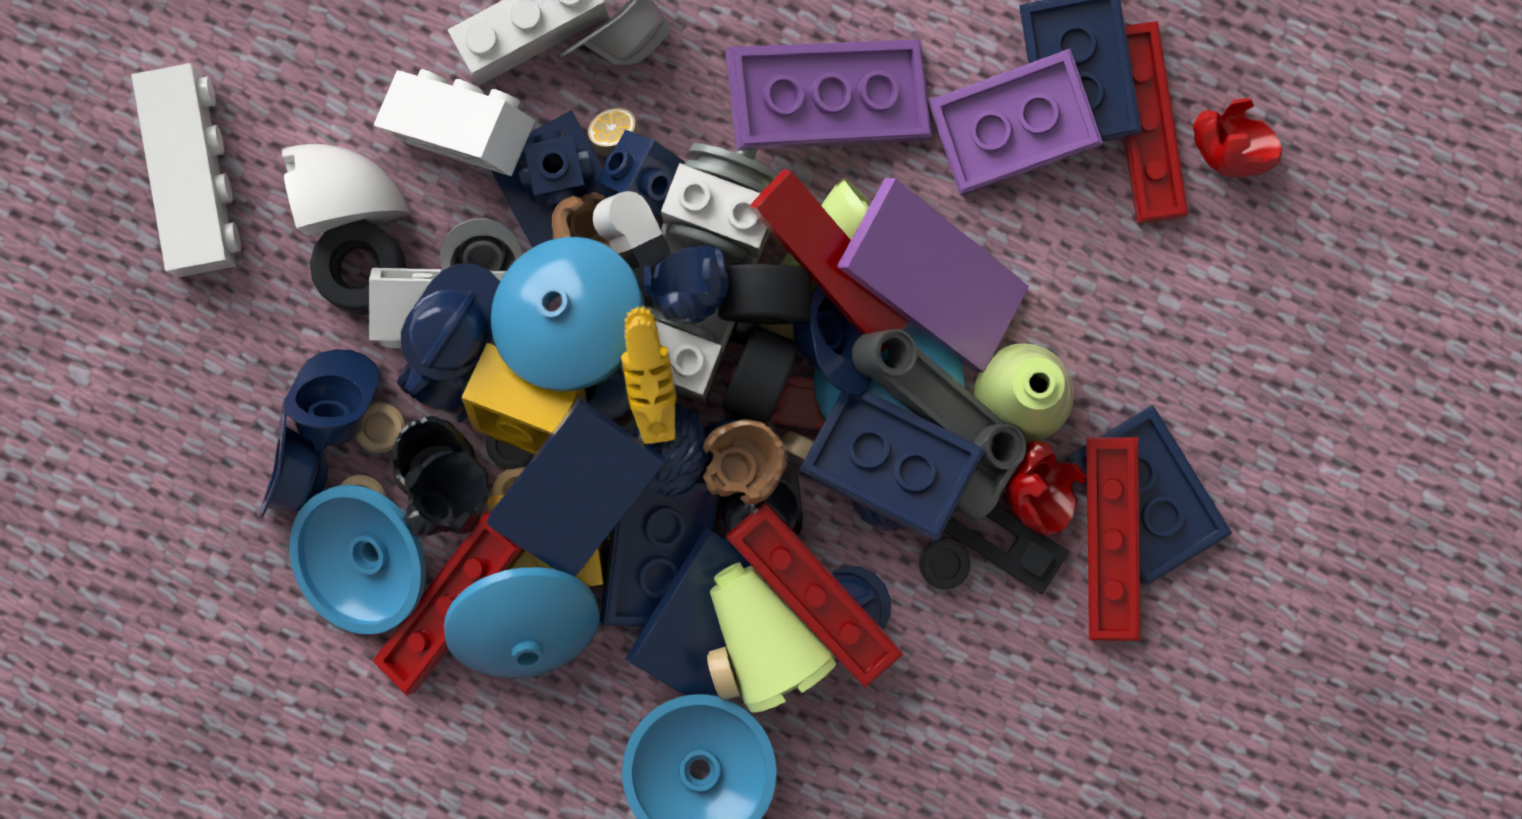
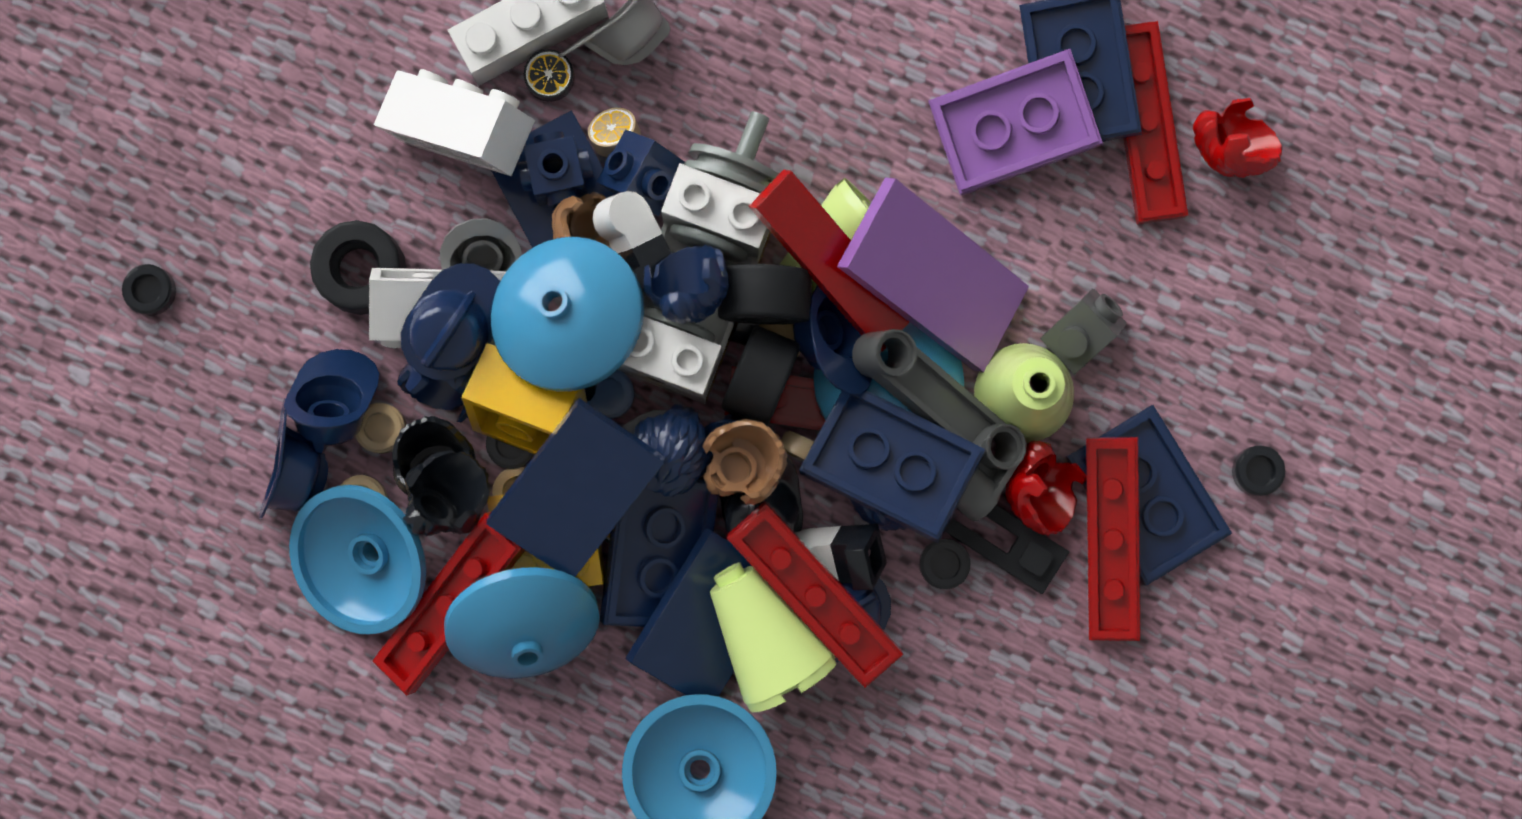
(149, 290): none -> black tile
(185, 170): white brick -> none
(337, 187): white brick -> none
(548, 75): none -> black tile
(648, 378): yellow hinge -> none
(723, 674): tan tile -> none
(827, 94): medium lavender tile -> none
(846, 552): none -> black leg
(1085, 330): none -> dark grey bracket
(1258, 470): none -> black tile

